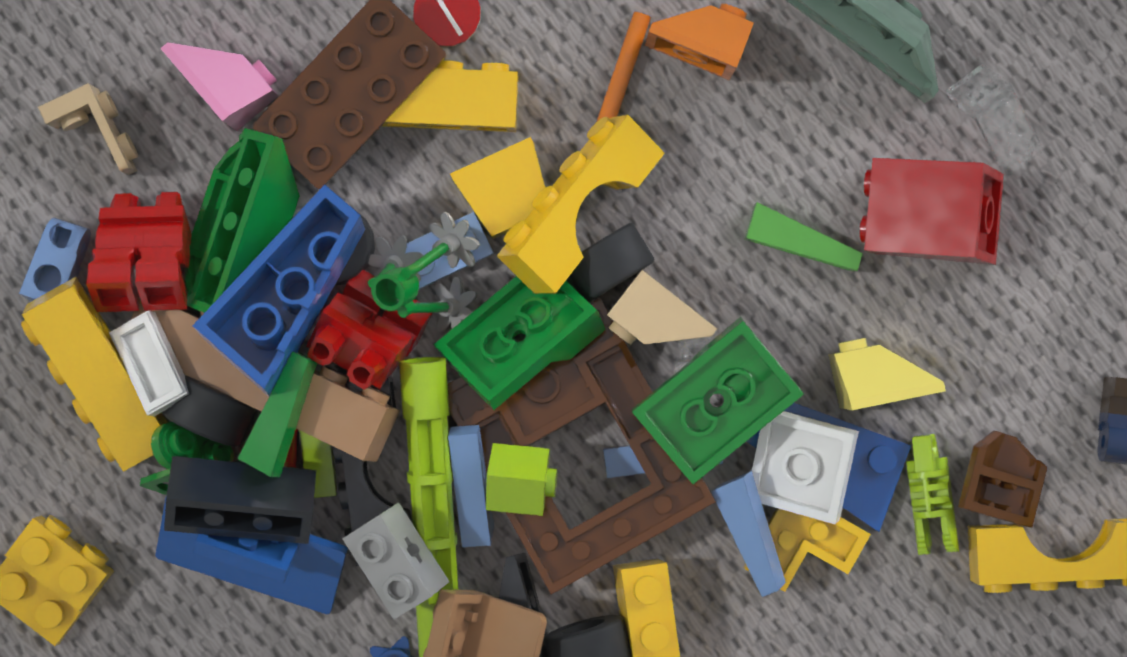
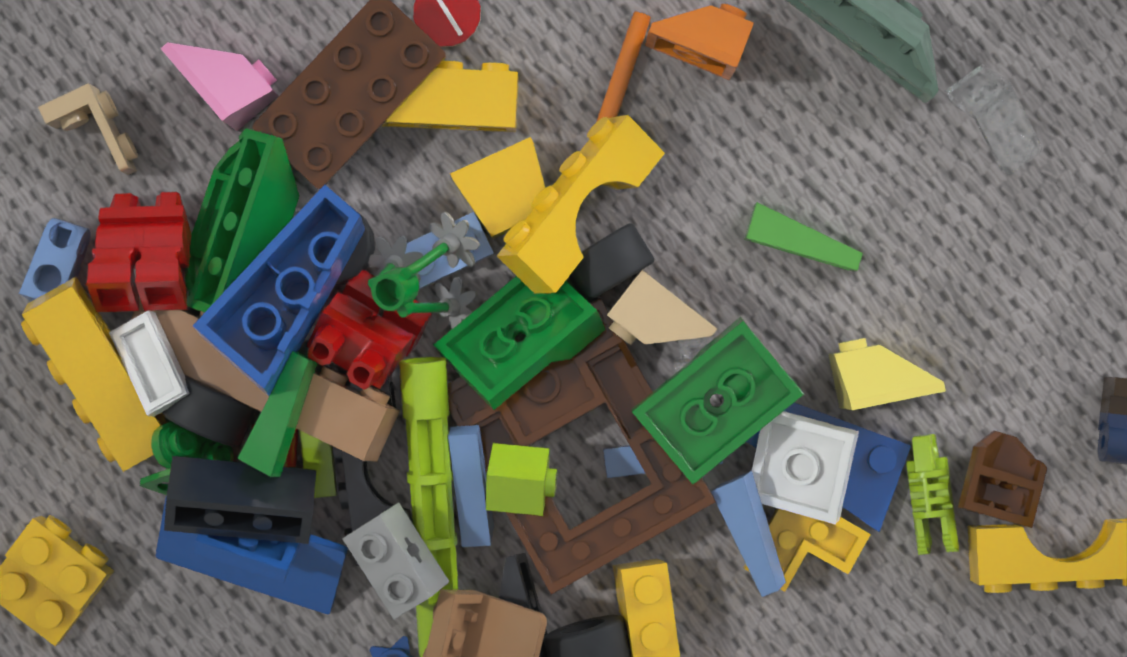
(932, 210): red slope -> none

